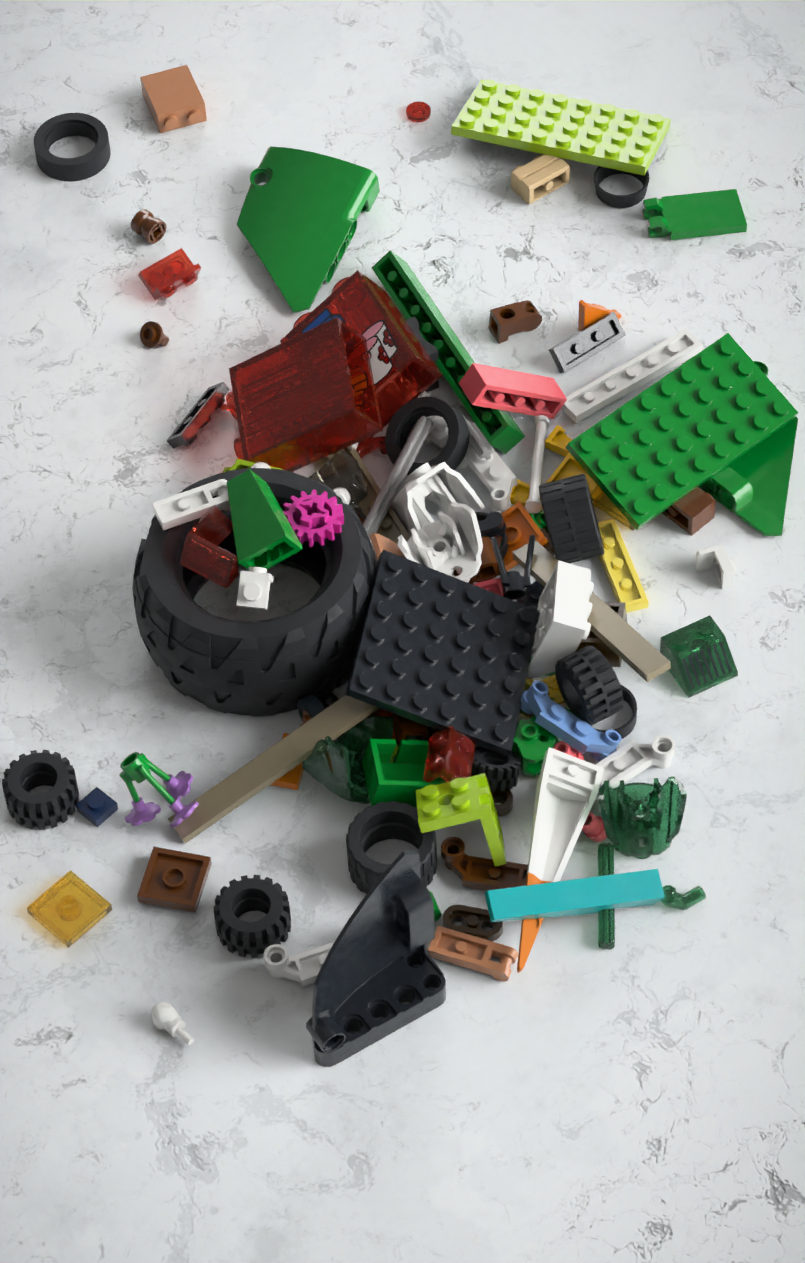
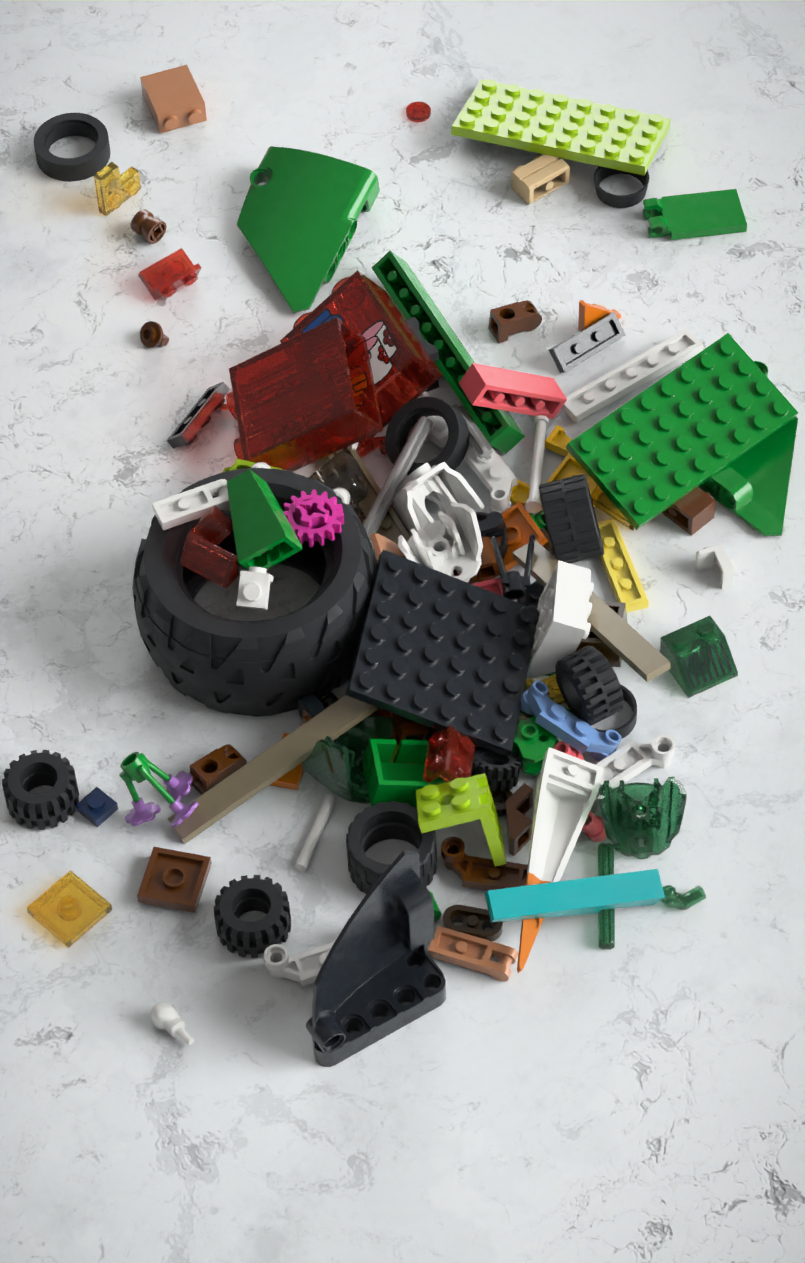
(114, 188): none -> clear yellow plate
(215, 767): none -> reddish brown leg
(315, 832): none -> white bar
(518, 825): none -> reddish brown slope

